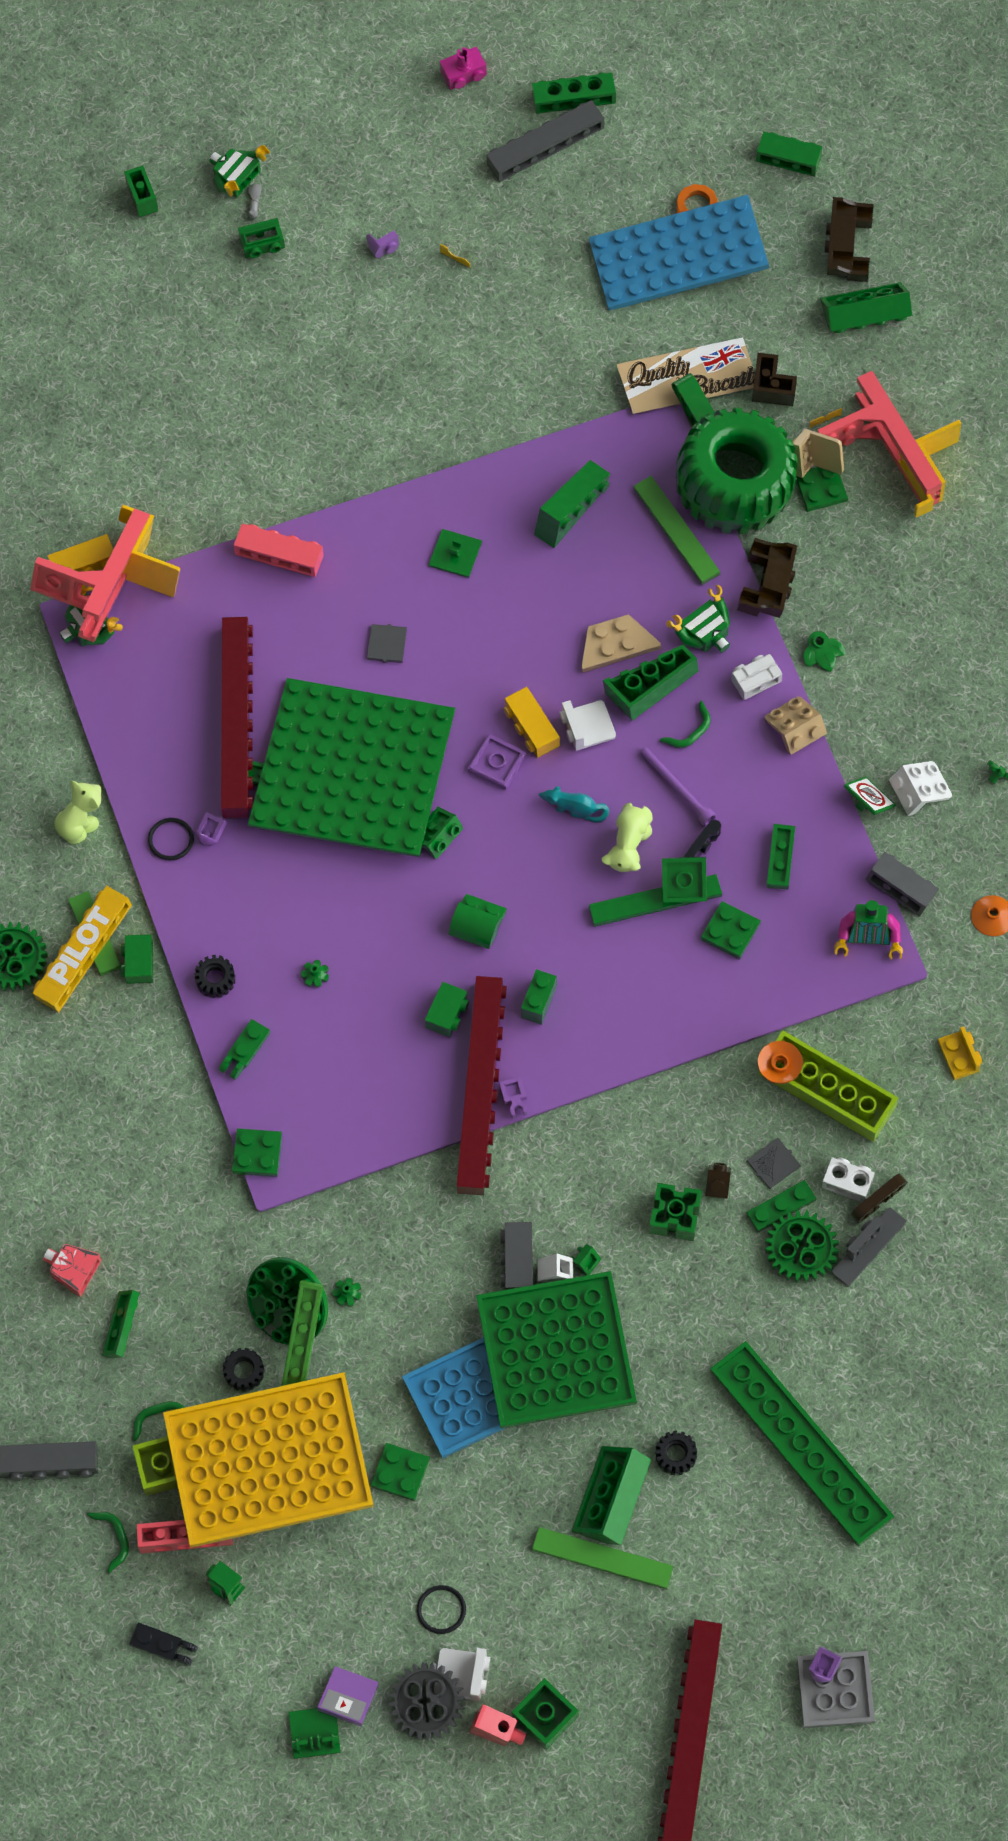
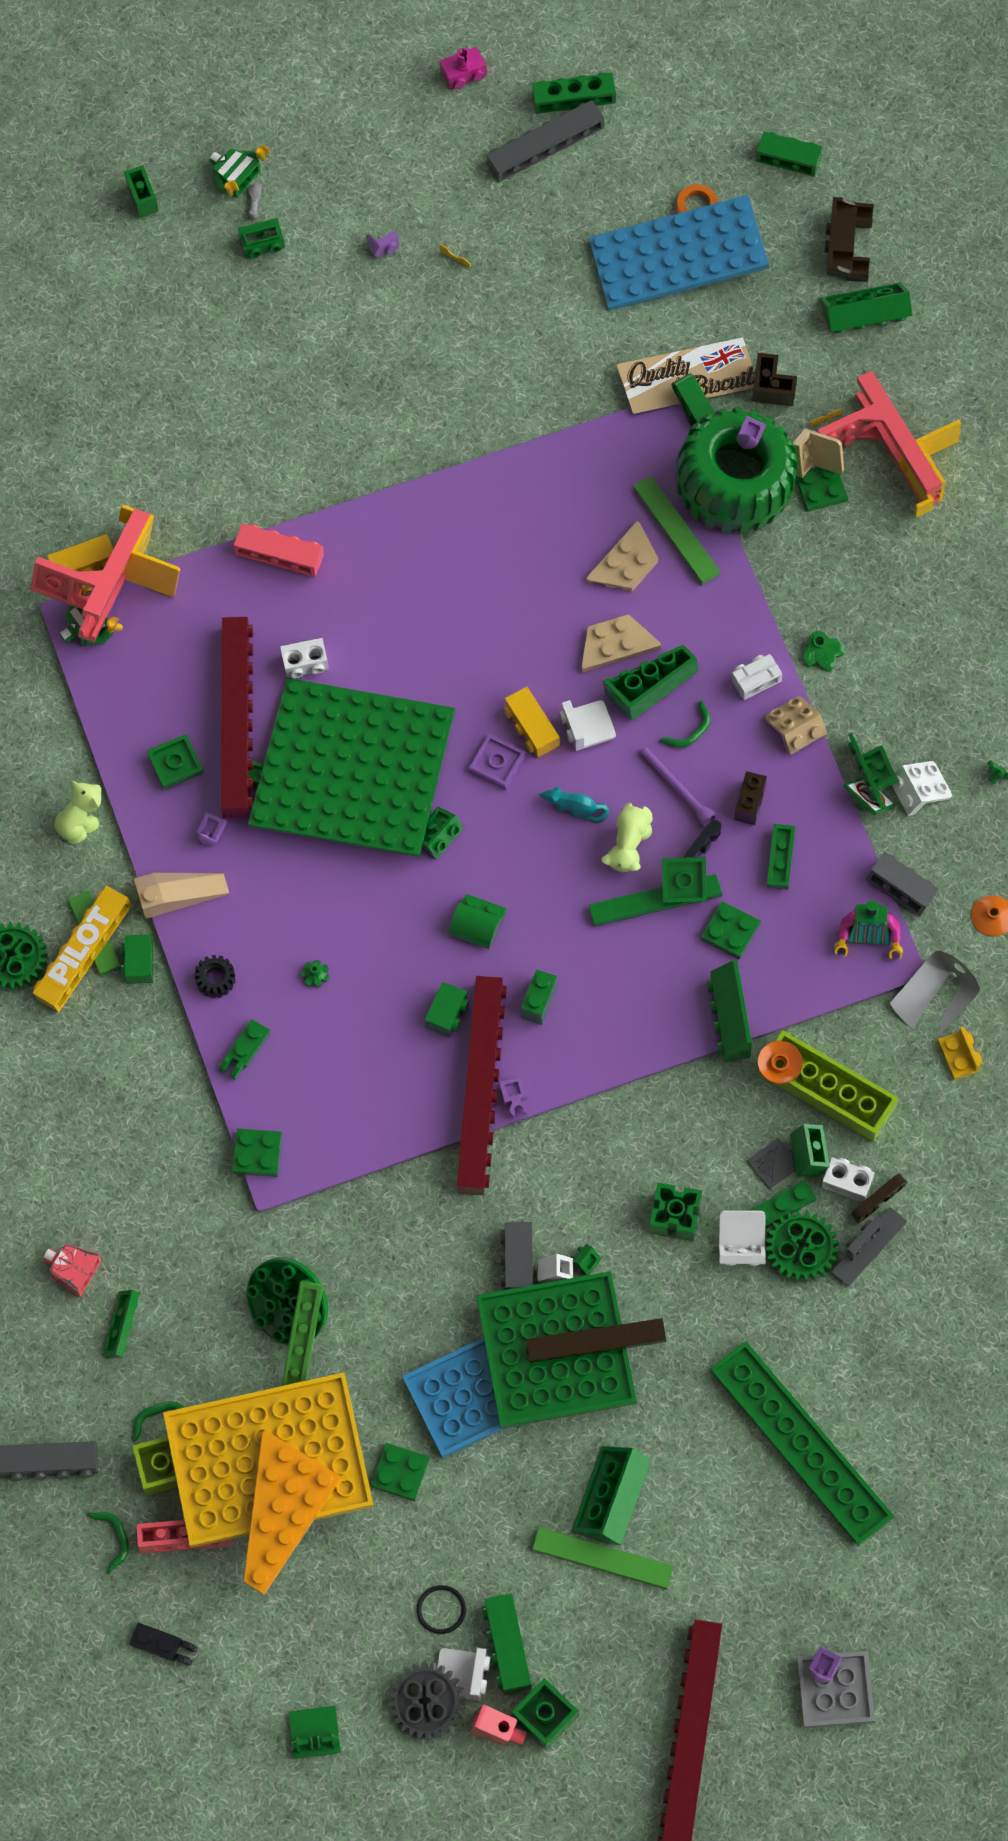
(172, 891): none -> tan wedge
(175, 761): none -> green plate
(175, 857): black tyre -> none
(224, 1582): green window -> none
(243, 1383): black tyre -> none
(286, 1502): none -> light orange wing
(303, 653): none -> white brick
(347, 1292): green plant -> none
(348, 1696): medium lavender tile -> none
(387, 643): dark grey piece -> none
(455, 553): green piece -> none
(508, 1644): none -> green brick
(570, 503): green wedge -> none
(596, 1340): none -> dark brown tile
(626, 562): none -> tan wing
(676, 1439): black tyre -> none
(705, 626): green torso -> none
(718, 1180): dark brown bracket -> none
(730, 1012): none -> green slope
(742, 1237): none -> white bracket
(750, 433): none -> medium lavender plate
(750, 798): none -> dark brown brick
(775, 579): dark brown bracket -> none
(809, 1150): none -> green brick
(877, 769): none -> green bracket
(926, 982): none -> light grey piece

